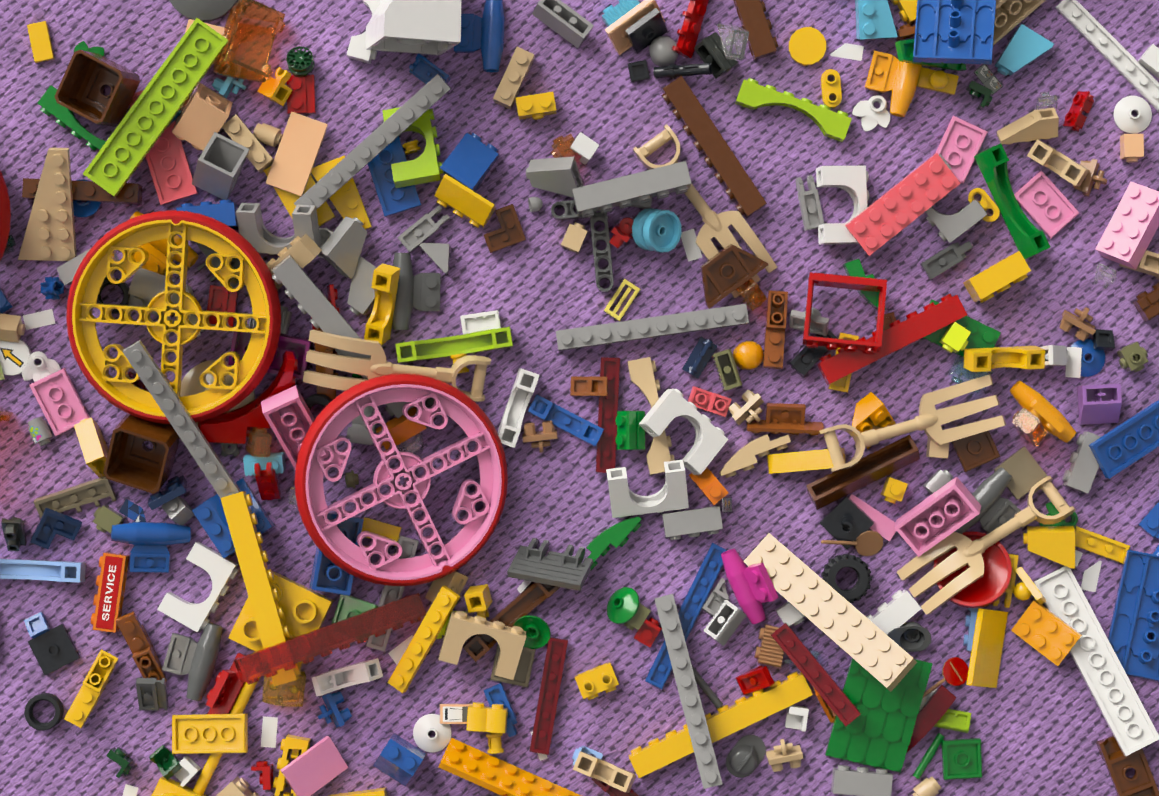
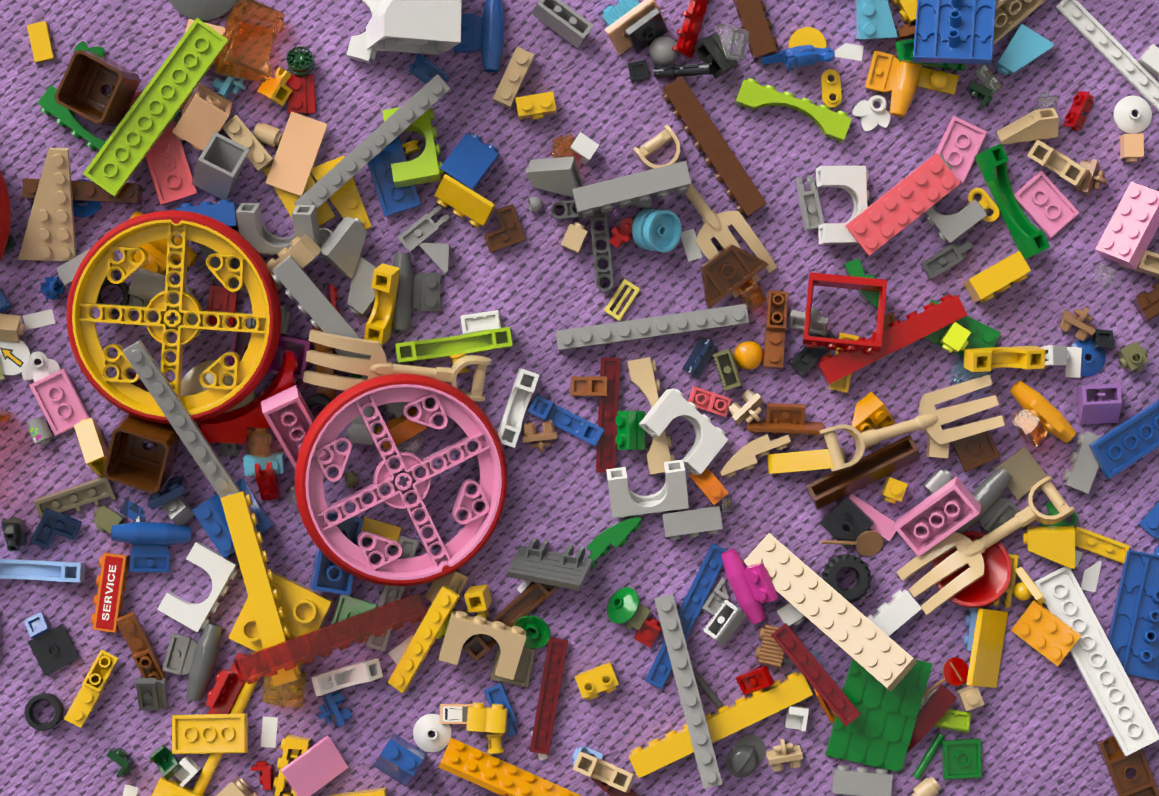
(800, 56): none -> blue animal
(911, 637): dark grey piece -> none
(970, 698): none -> tan brick

